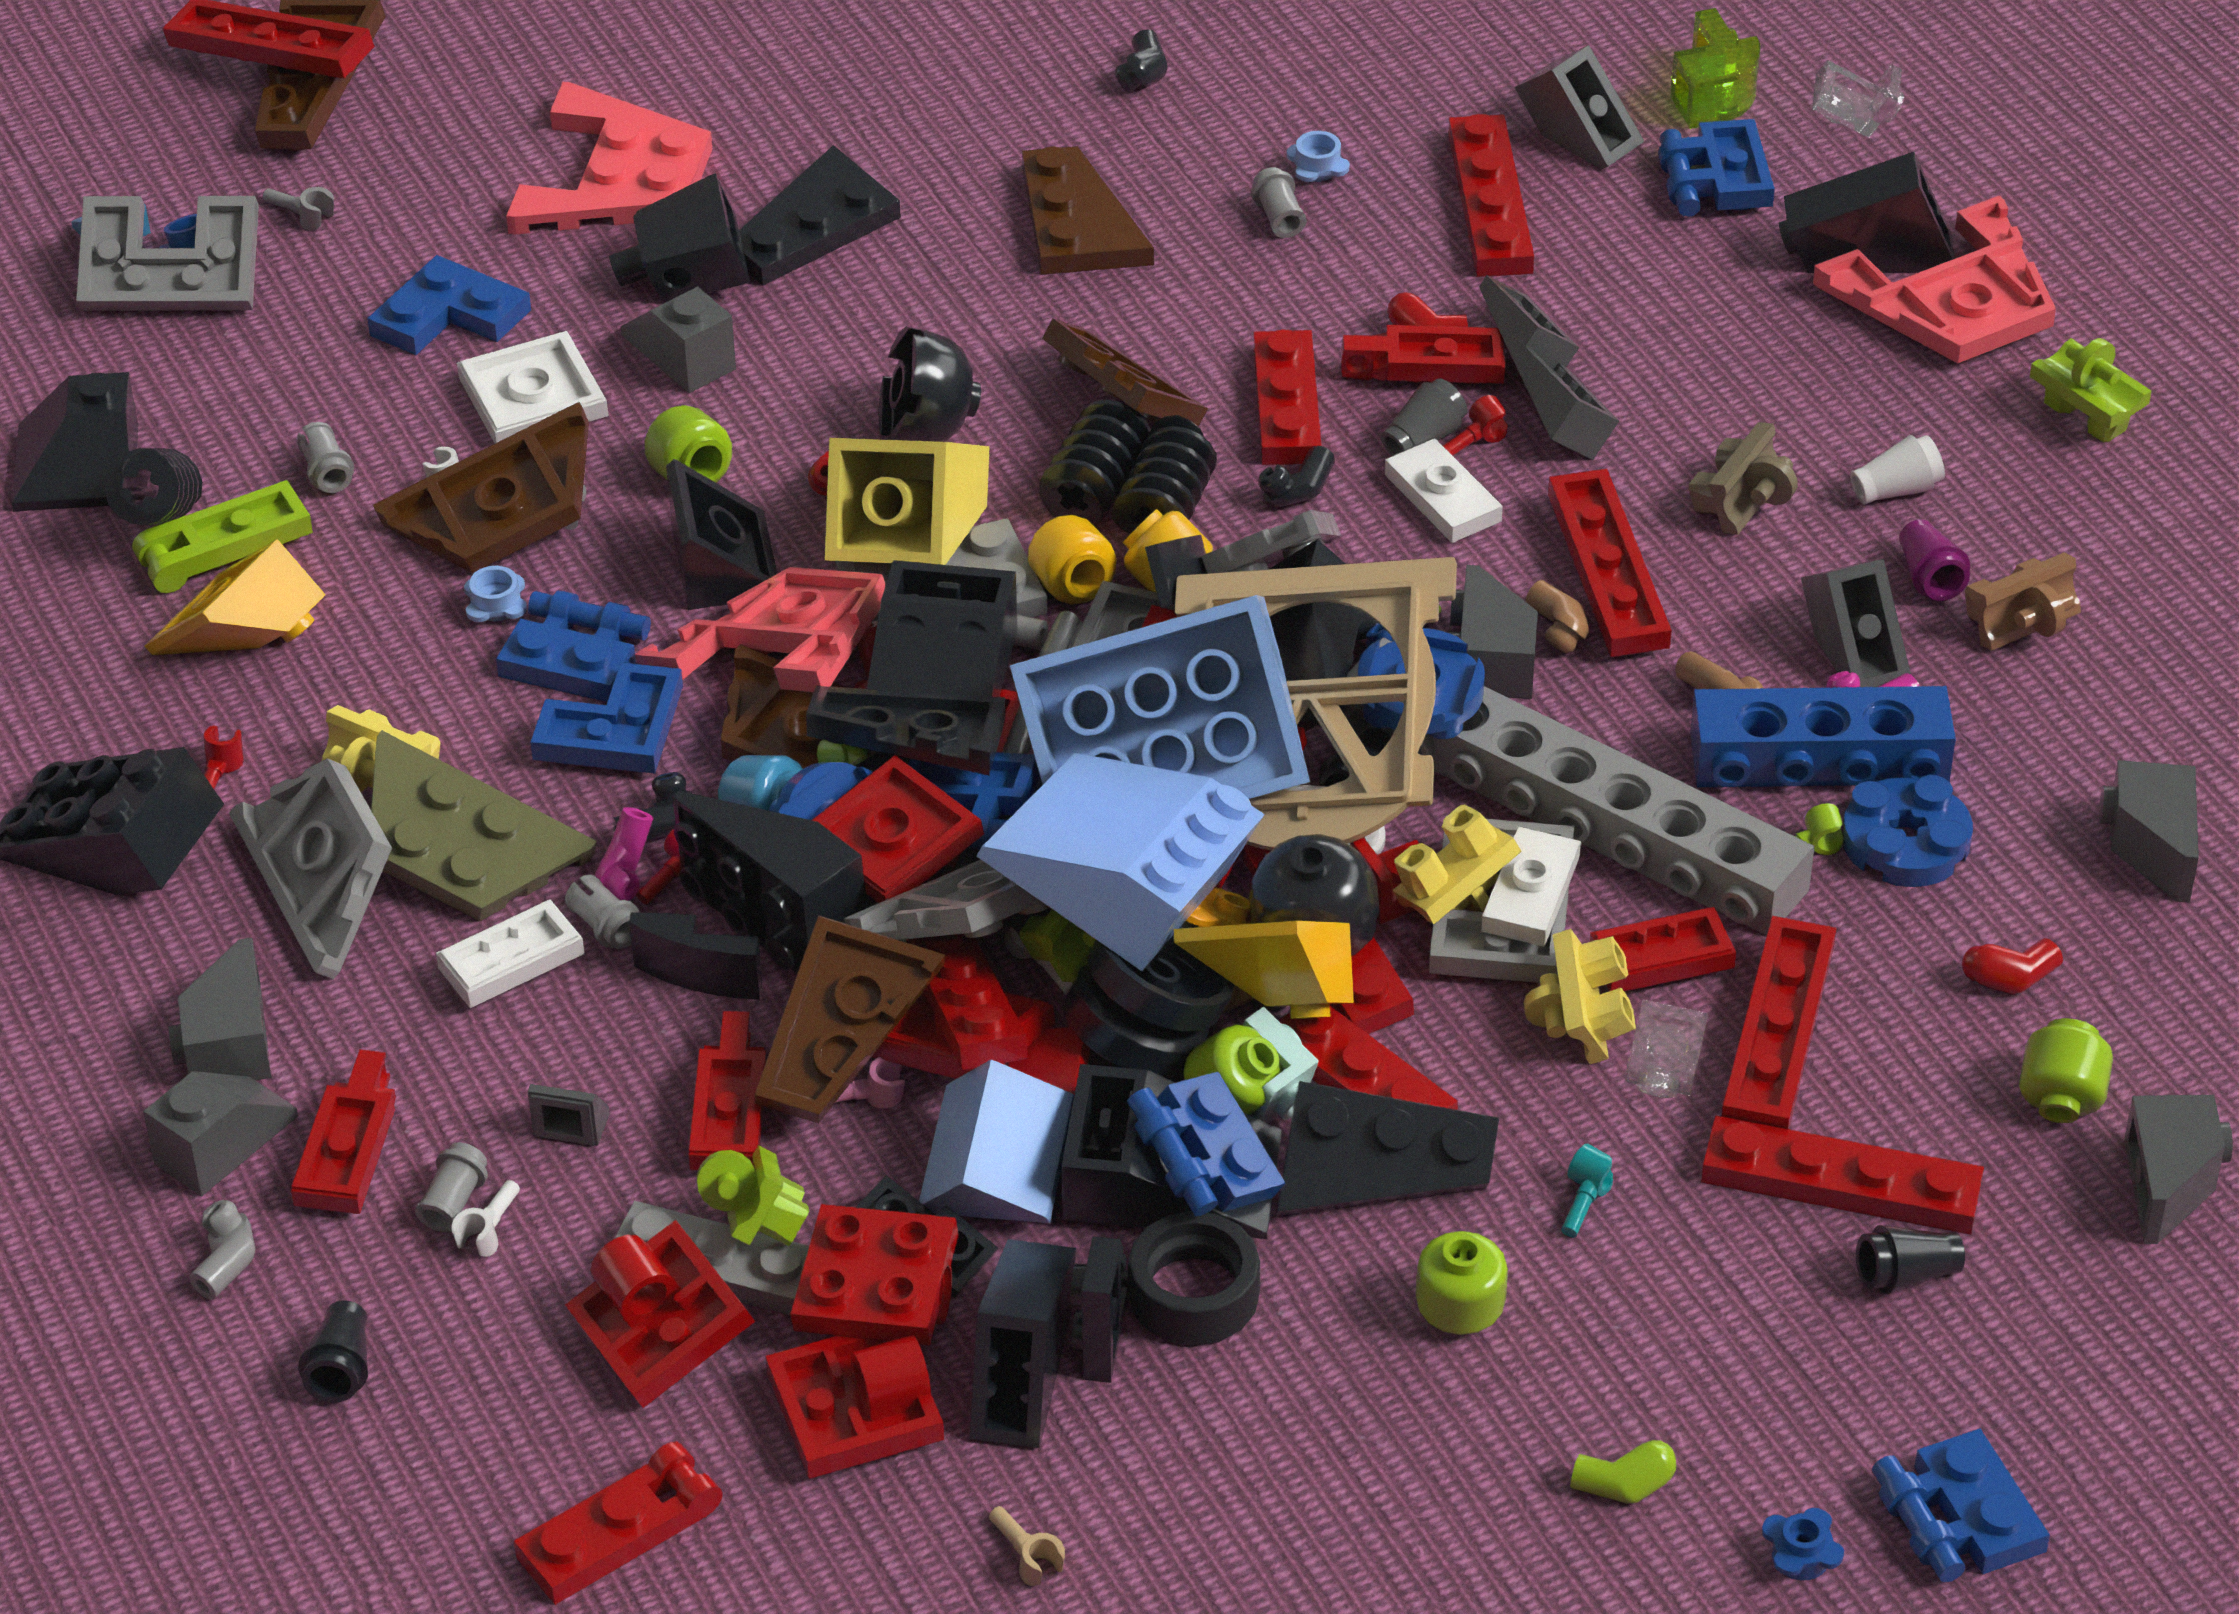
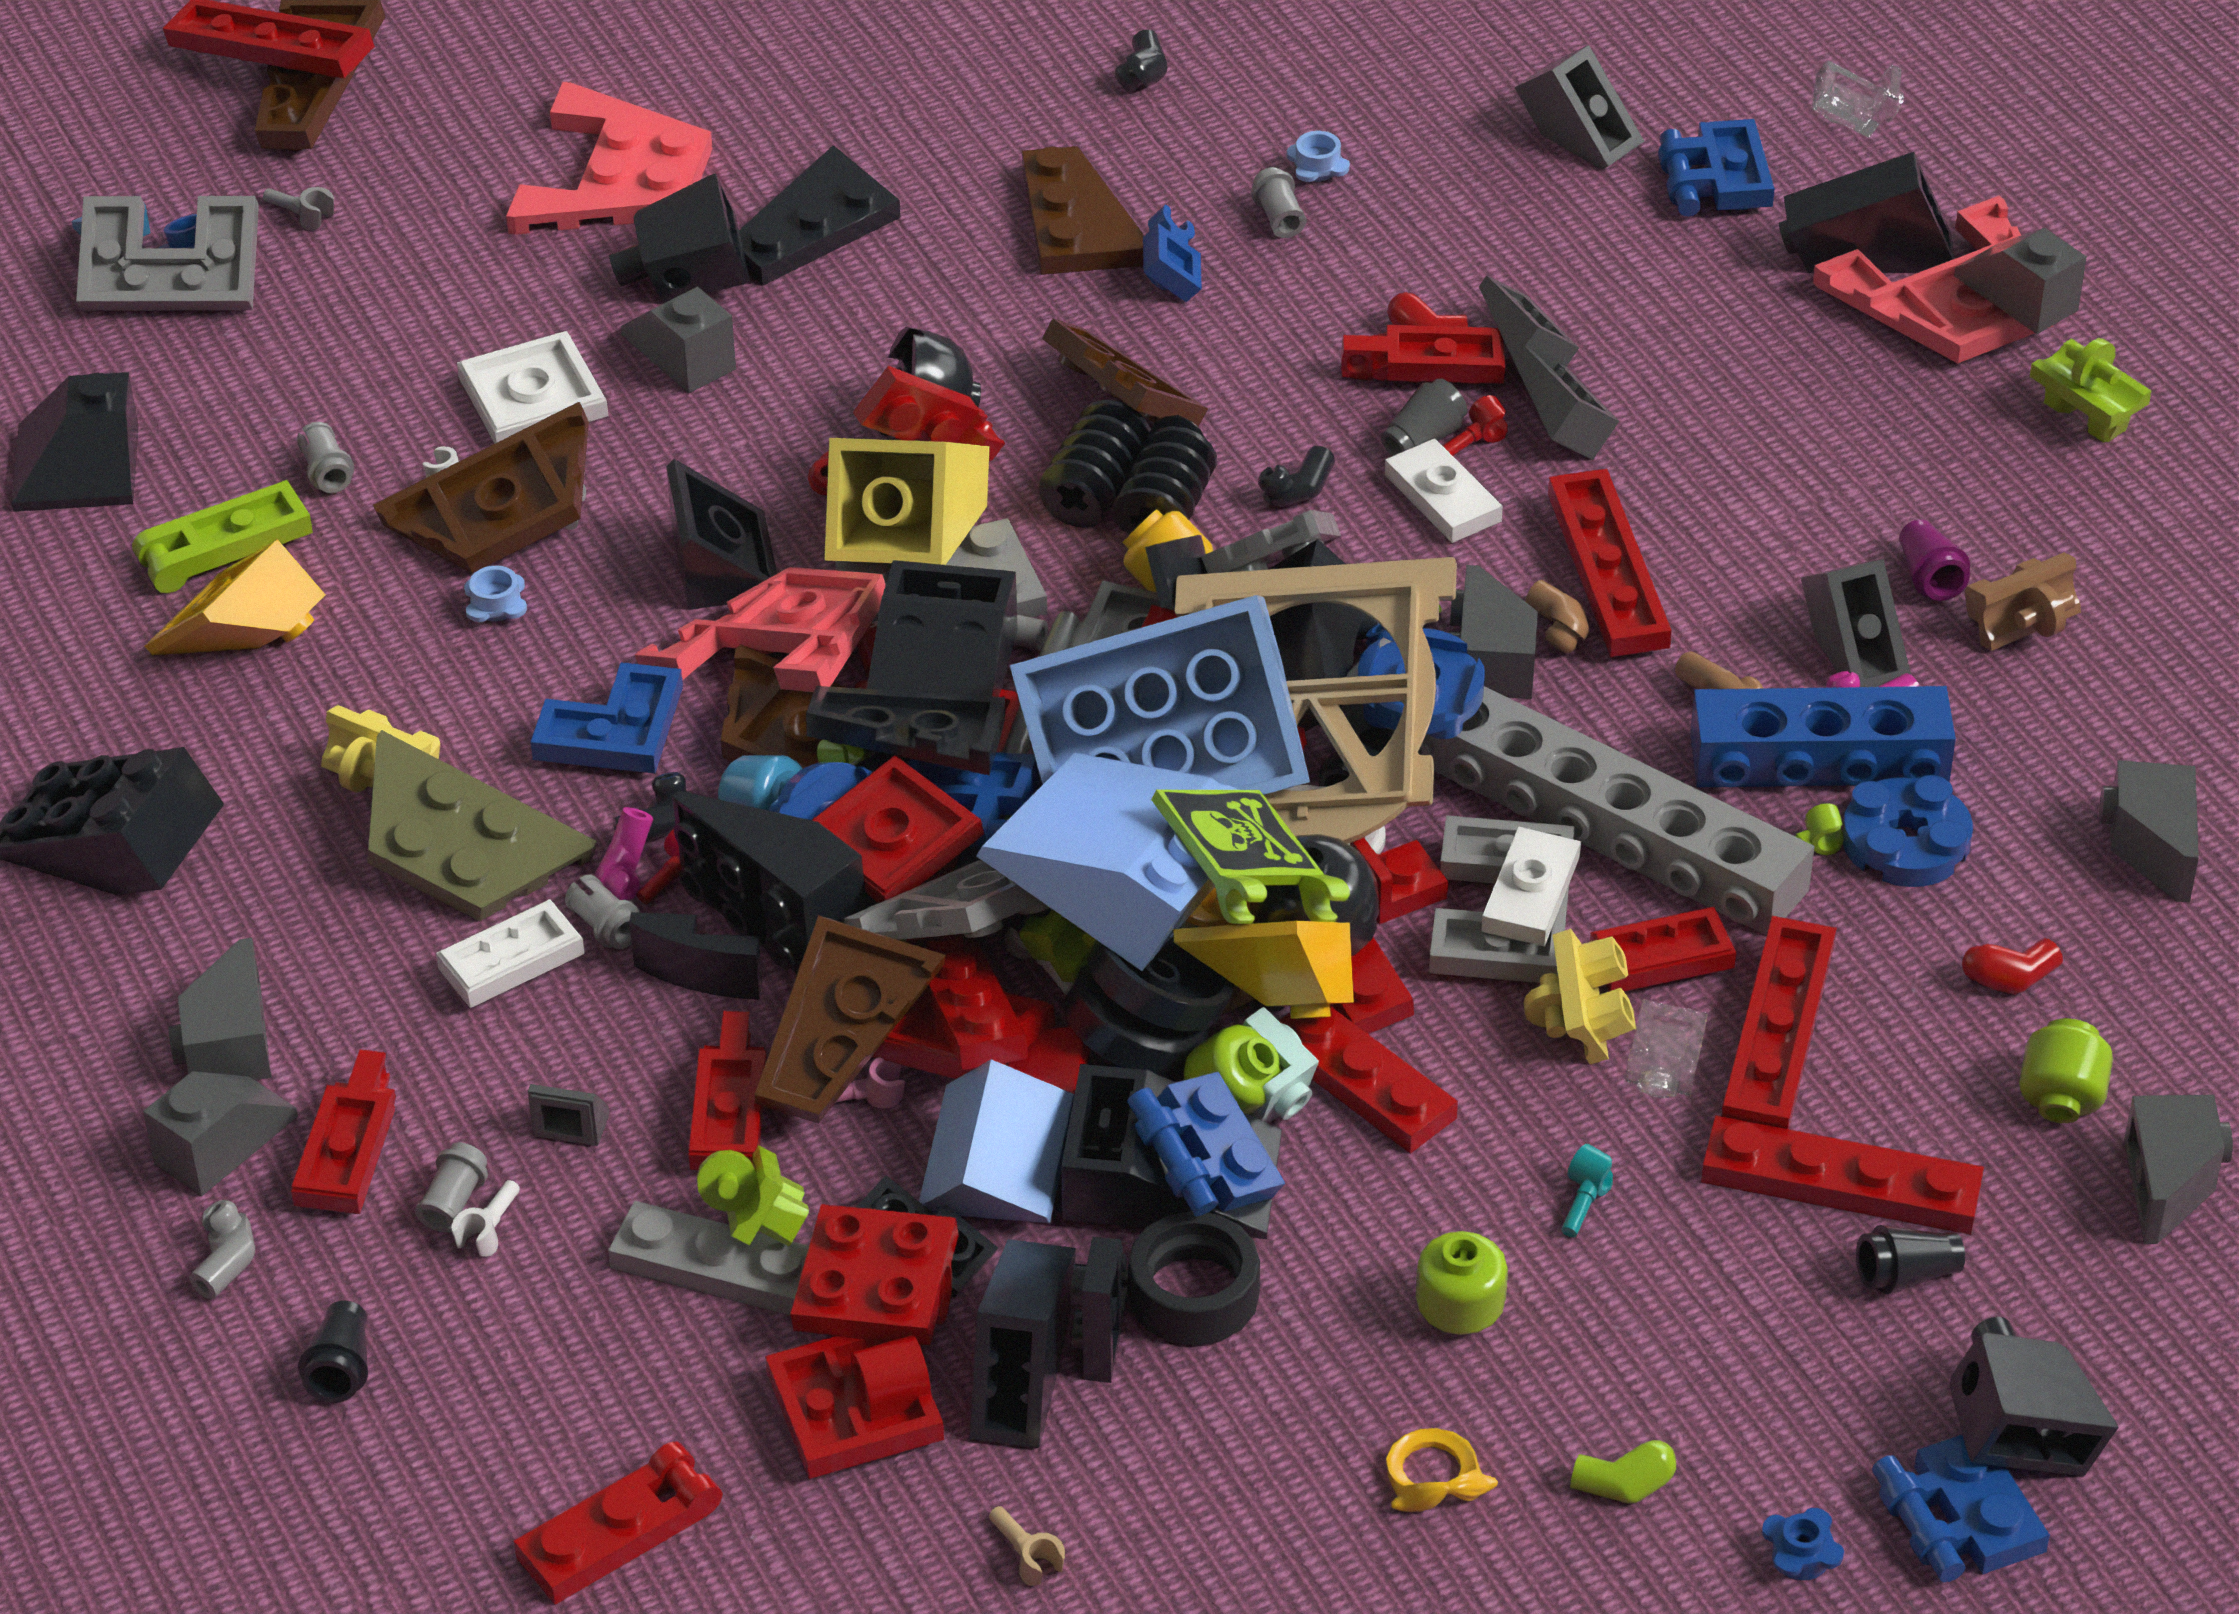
(169, 469): black piece -> none
(221, 755): red hand -> none
(317, 857): light grey wing -> none
(445, 295): blue plate -> none
(568, 659): blue plate -> none
(657, 1310): red plate -> none
(690, 438): lime head -> none
(924, 412): none -> red hinge
(1071, 559): yellow head -> none
(1169, 258): none -> blue plate
(1244, 847): none -> lime flag
(1286, 395): red plate -> none
(1378, 1148): black wing -> none
(1426, 1495): none -> yellow piece
(1459, 872): light yellow hips -> none
(1490, 195): red plate -> none
(1716, 75): clear neon green brick -> none
(1745, 479): dark tan hips -> none
(1902, 470): white cone -> none
(2027, 1404): none -> black torso
(2029, 278): none -> dark grey slope

